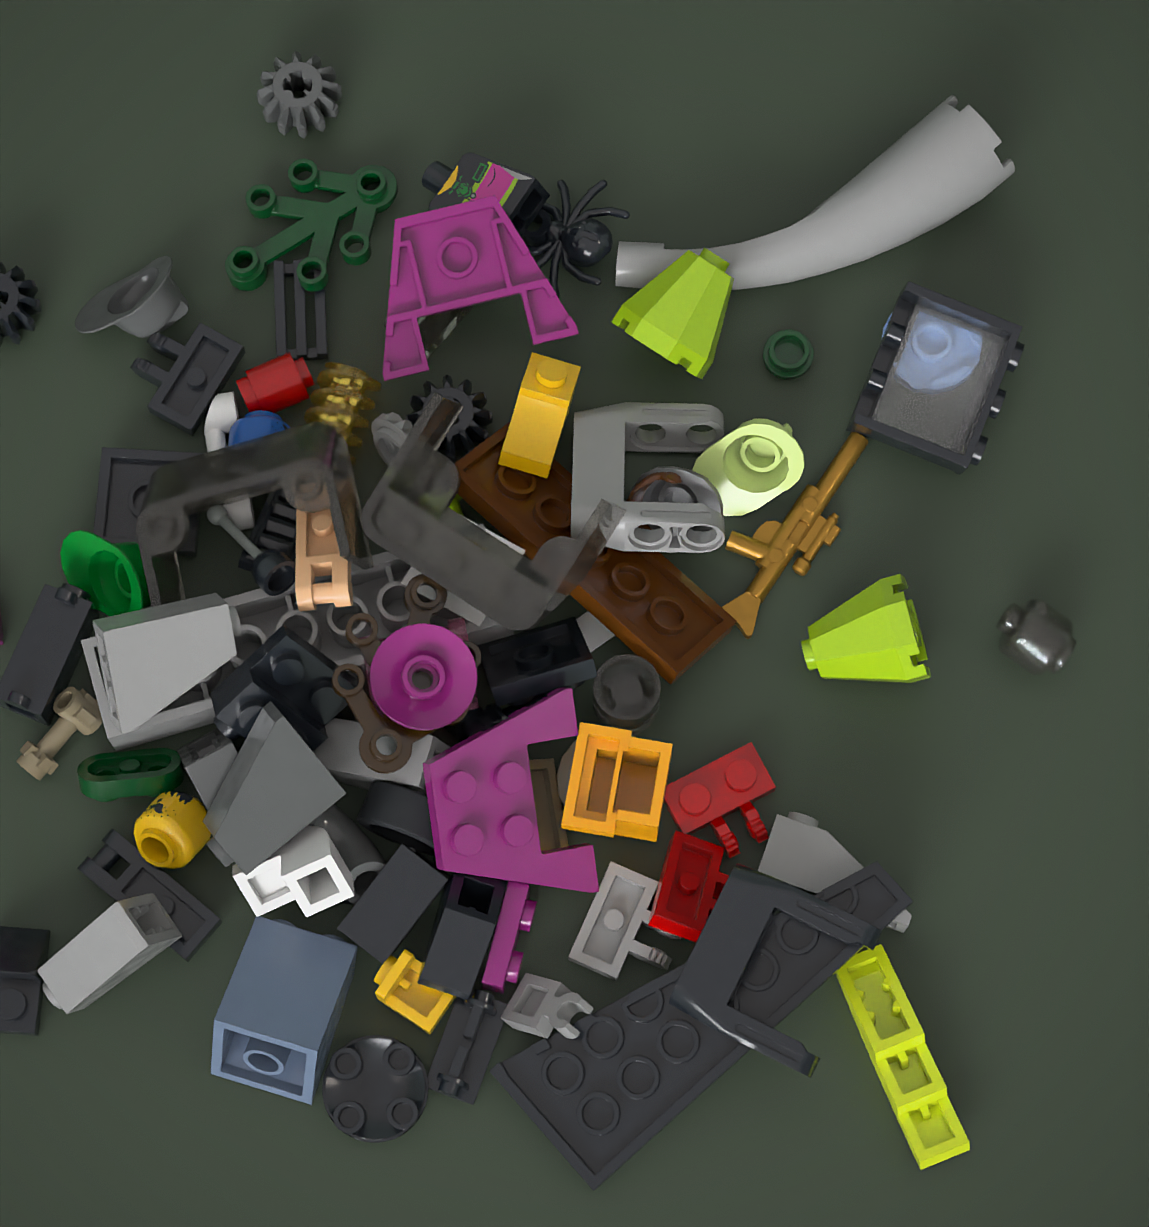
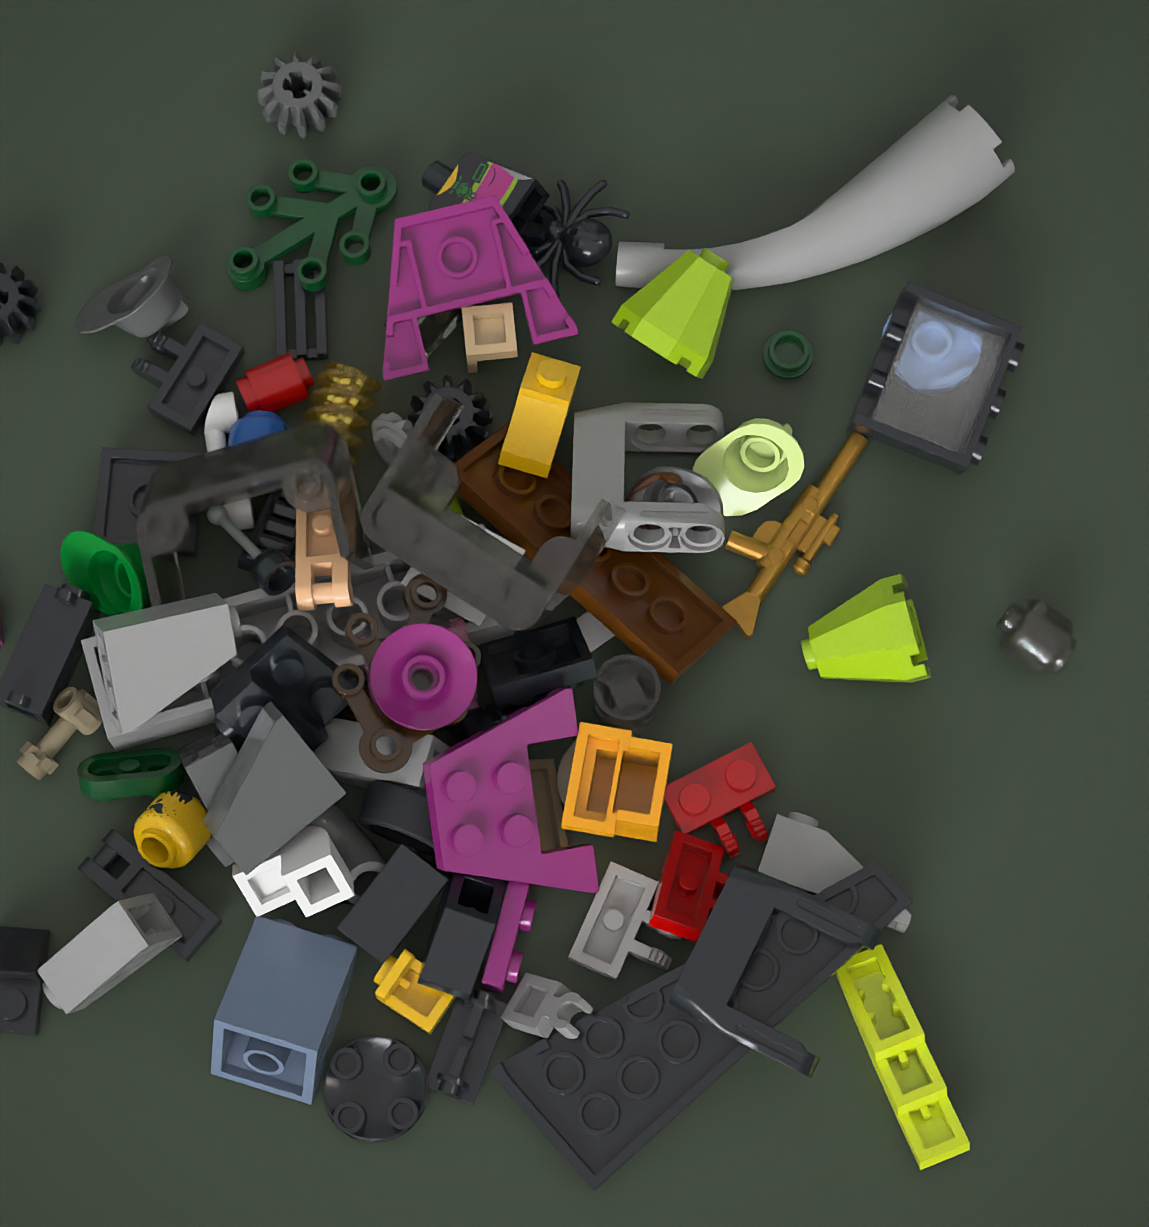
(488, 333): none -> tan panel

